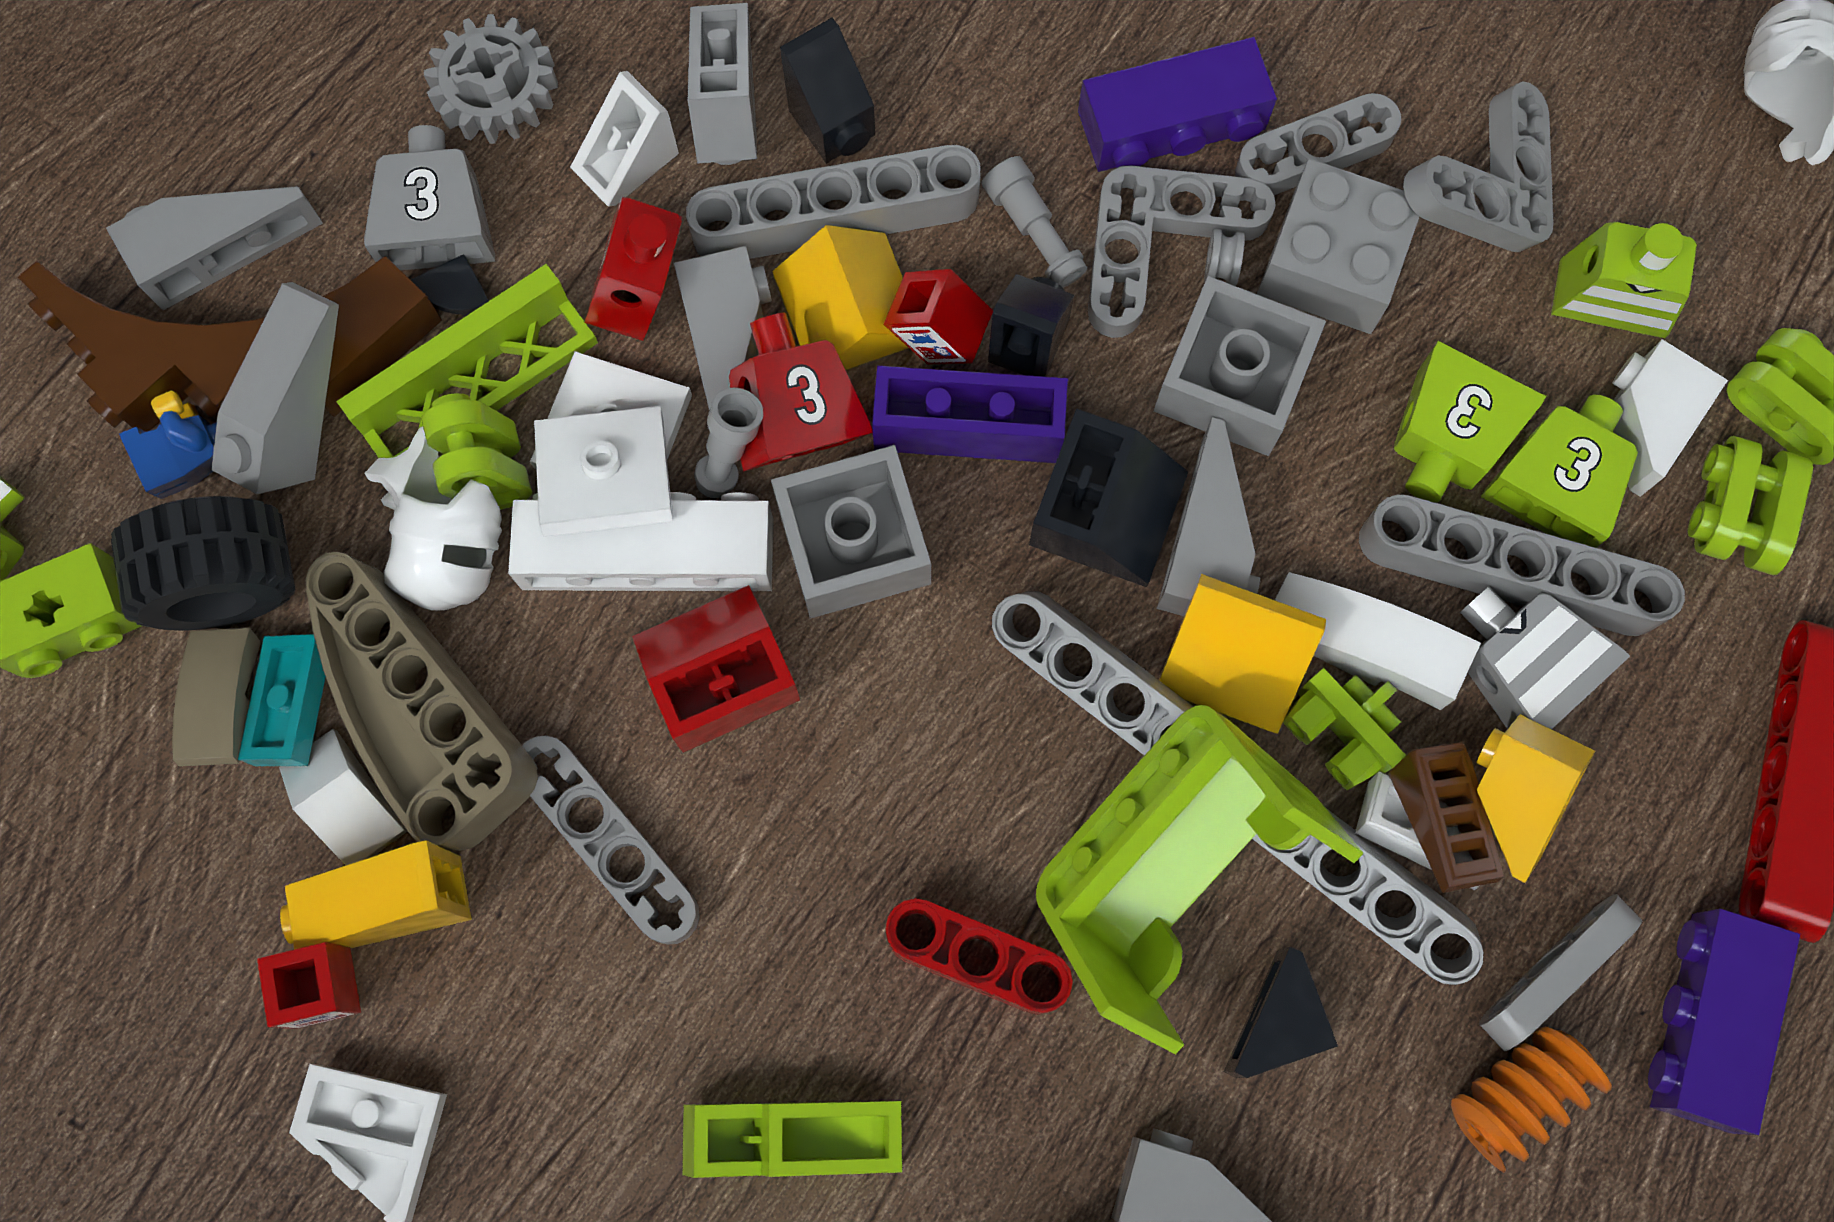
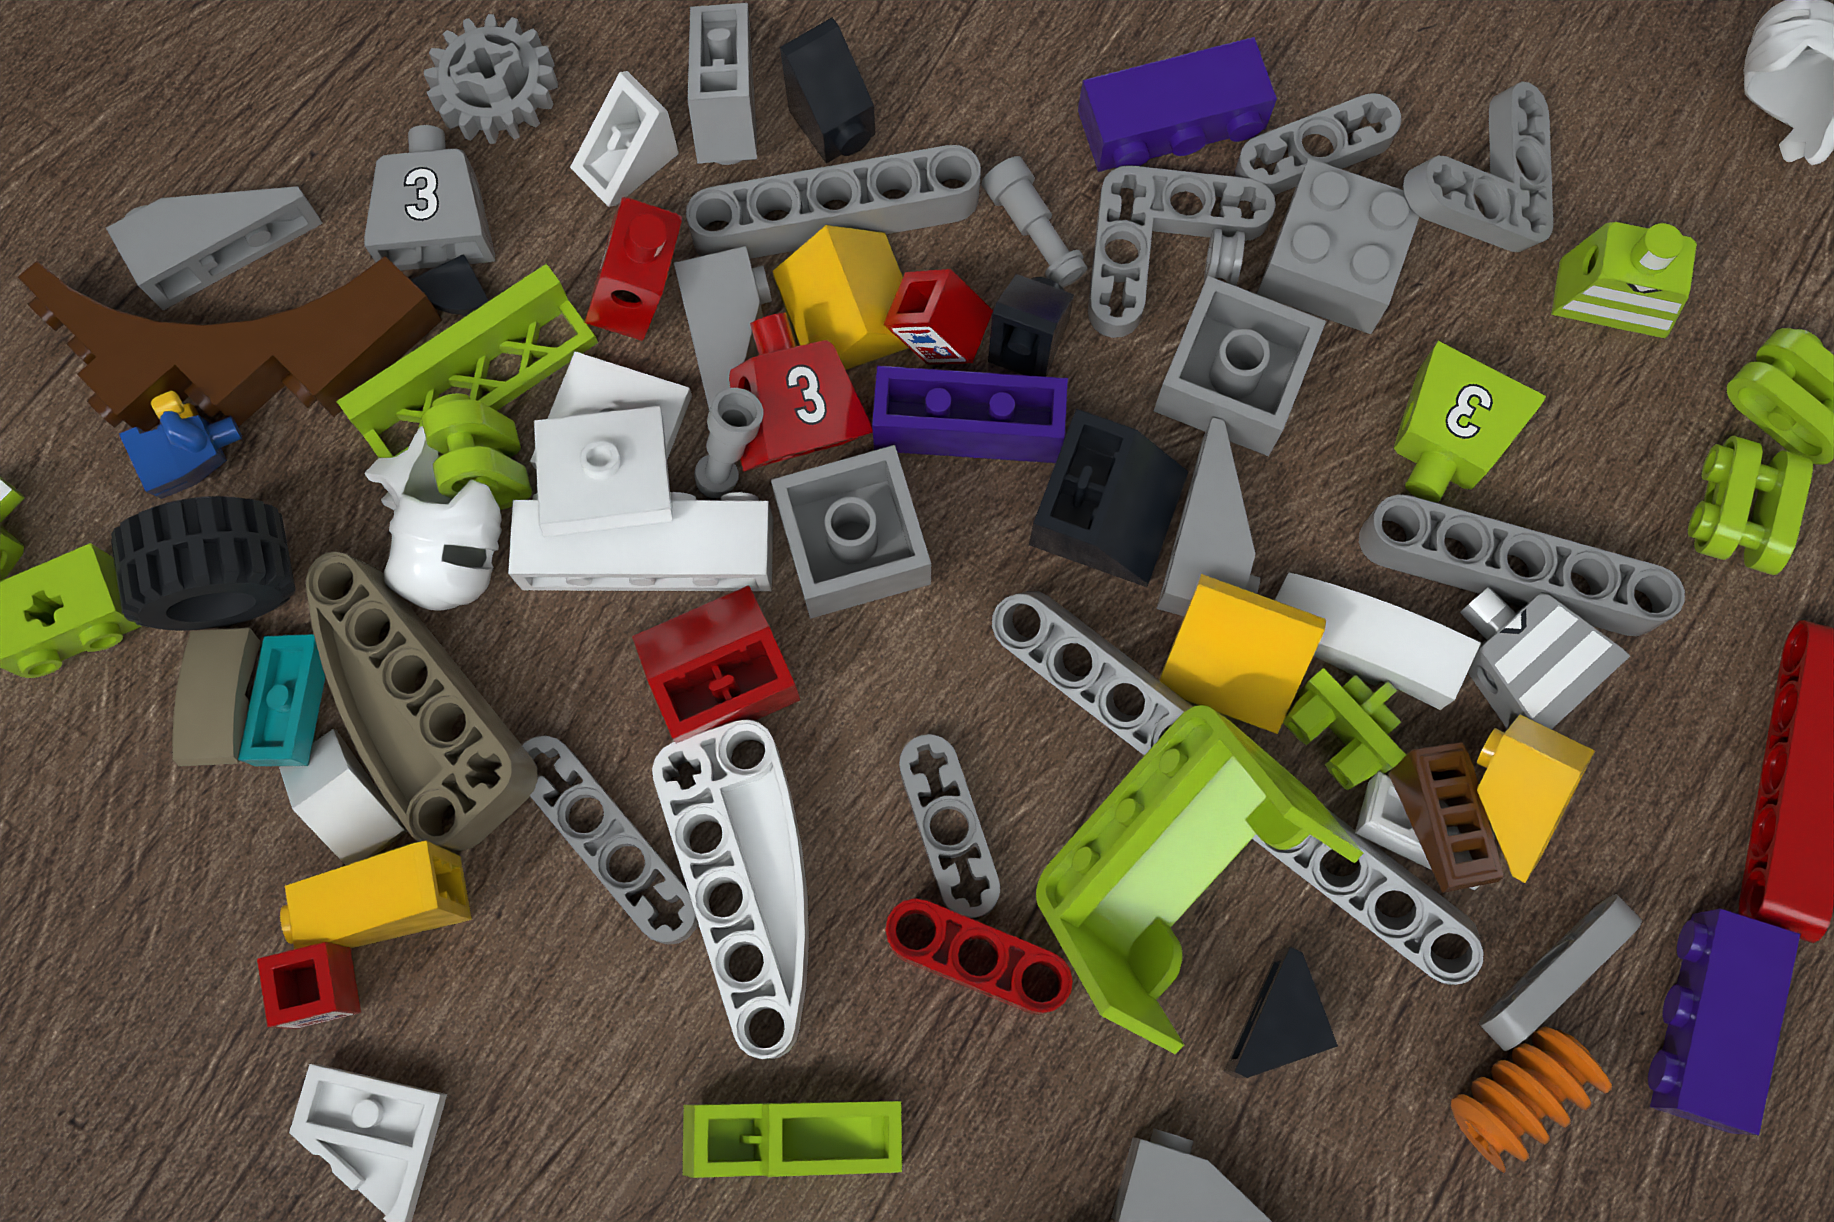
(277, 401): light grey slope -> none
(758, 853): none -> white beam
(949, 776): none -> light grey beam
(1569, 474): lime torso -> none
(1662, 407): white slope -> none

